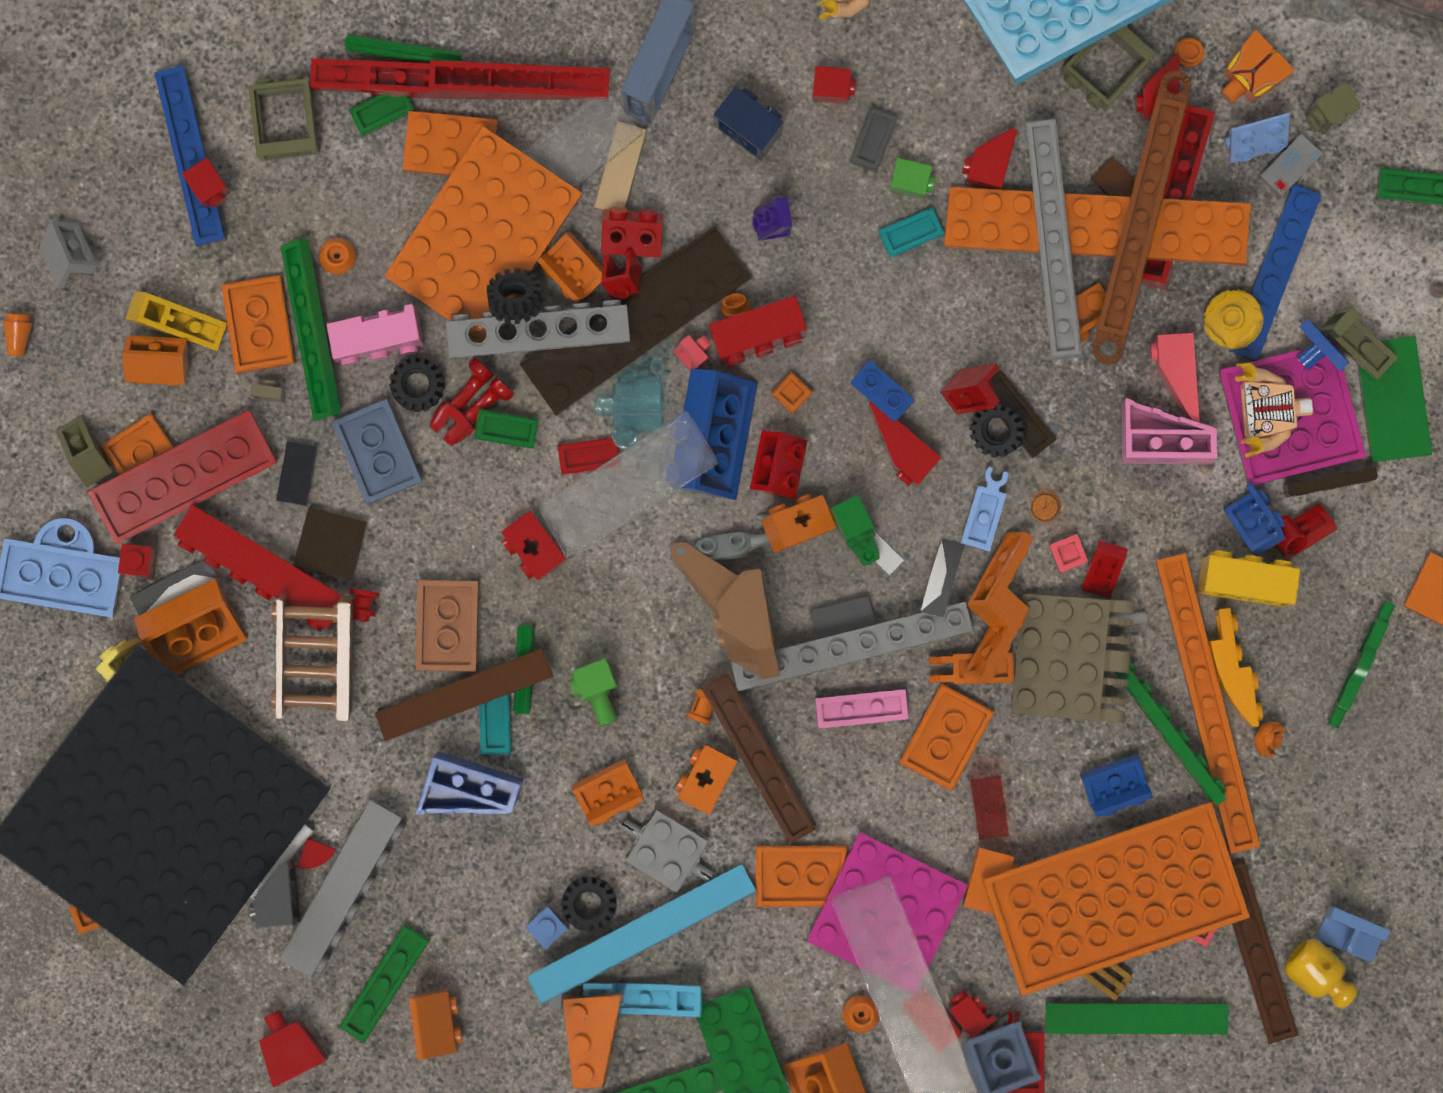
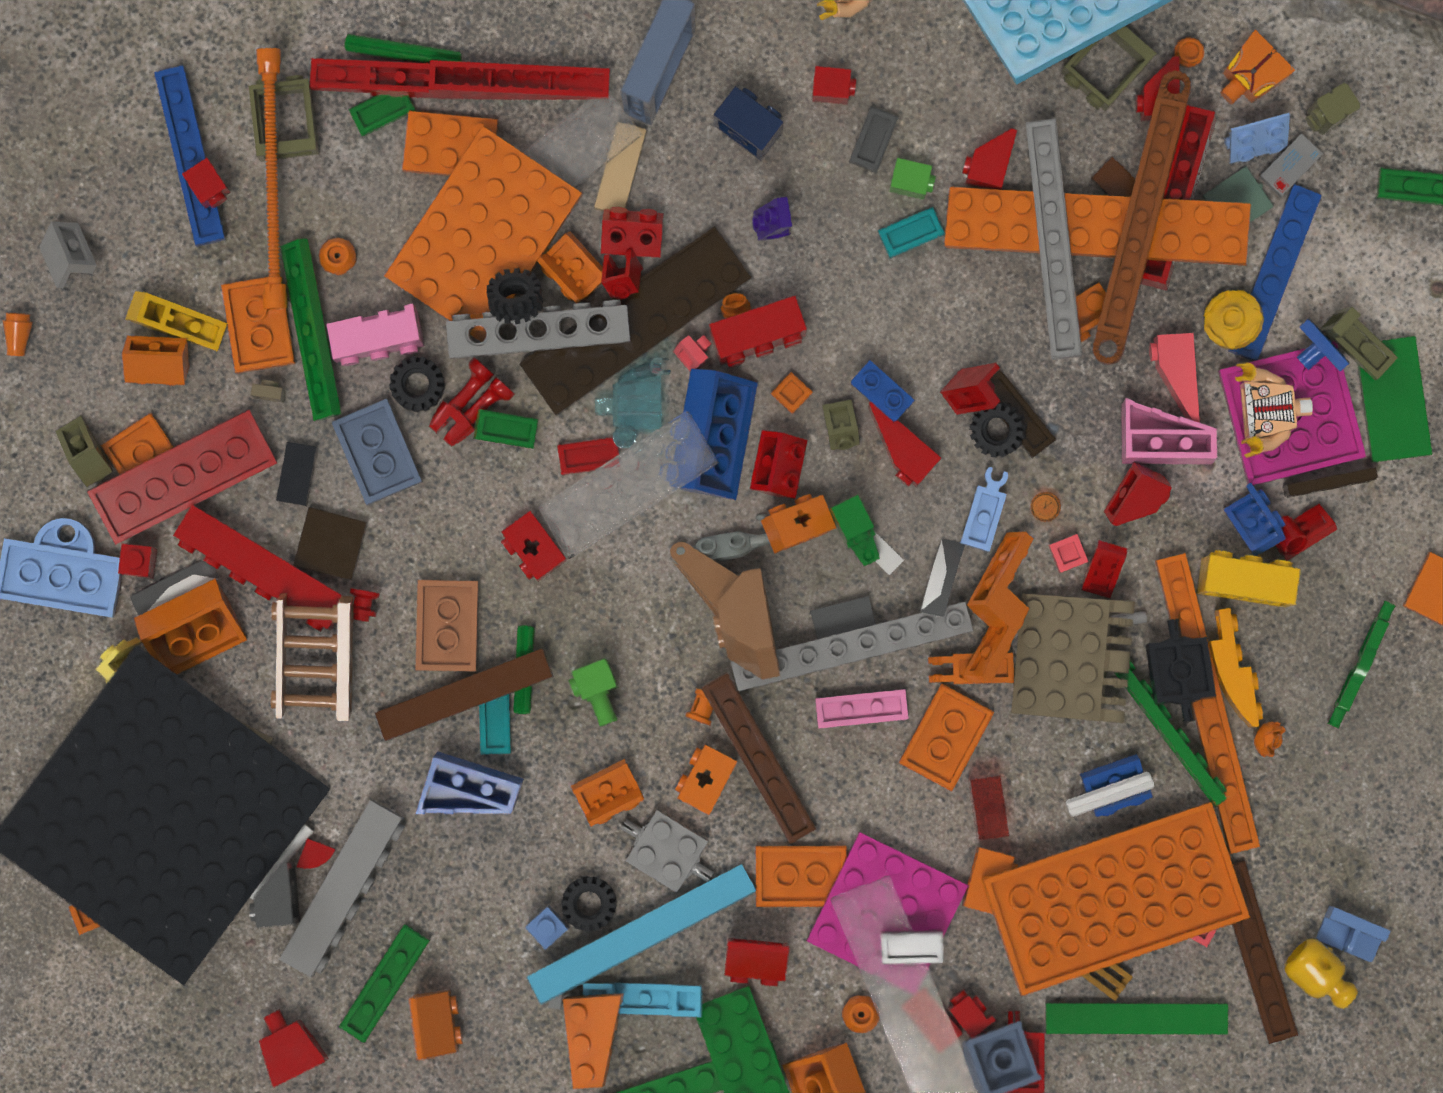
(269, 67): none -> orange hose
(756, 961): none -> red slope
(841, 425): none -> olive bracket
(912, 947): none -> tile
(1110, 794): none -> white axle
(1138, 495): none -> red slope
(1180, 670): none -> black plate
(1241, 189): none -> sand green piece

